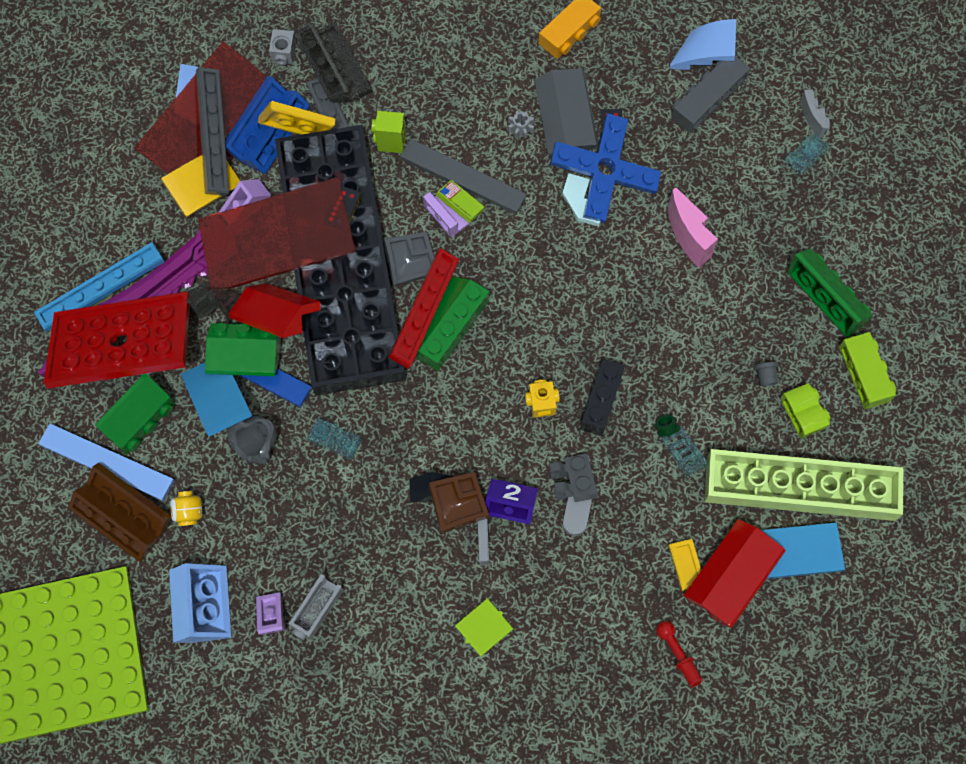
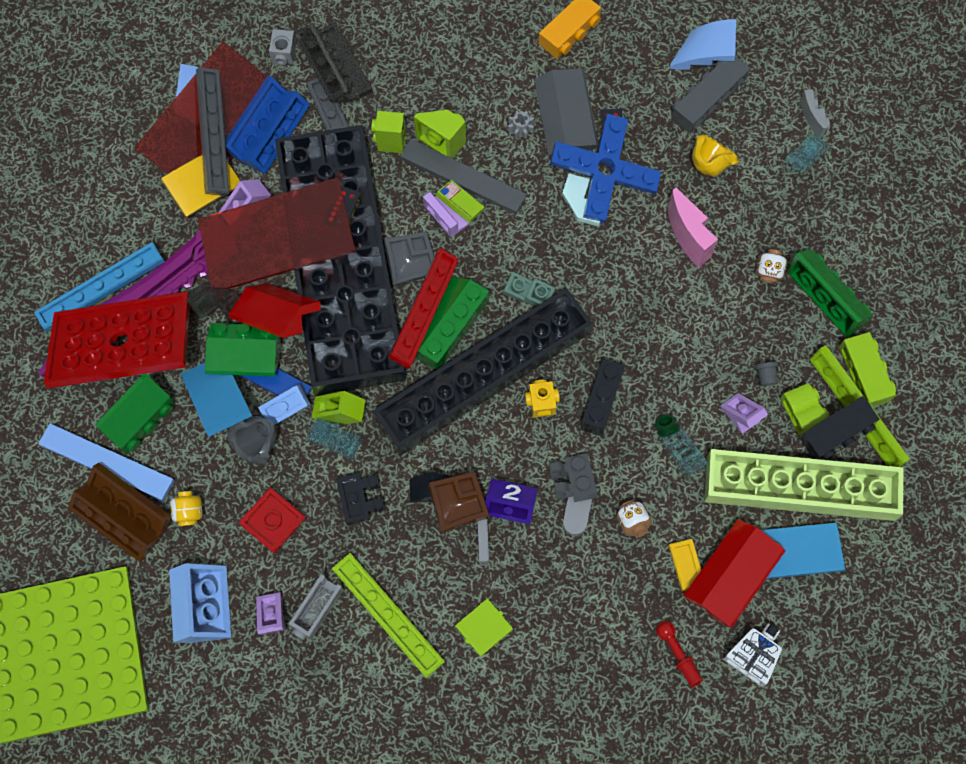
(272, 520): none -> red plate
(285, 405): none -> light blue plate
(294, 119): yellow tile -> none
(339, 408): none -> lime slope
(353, 497): none -> black plate
(388, 615): none -> lime tile
(441, 131): none -> lime slope
(482, 371): none -> black brick
(528, 291): none -> sand green slope
(633, 519): none -> head
(712, 157): none -> yellow hair
(743, 412): none -> lavender slope
(756, 654): none -> white torso
(771, 266): none -> head
(840, 429): none -> black brick
(847, 392): none -> lime tile

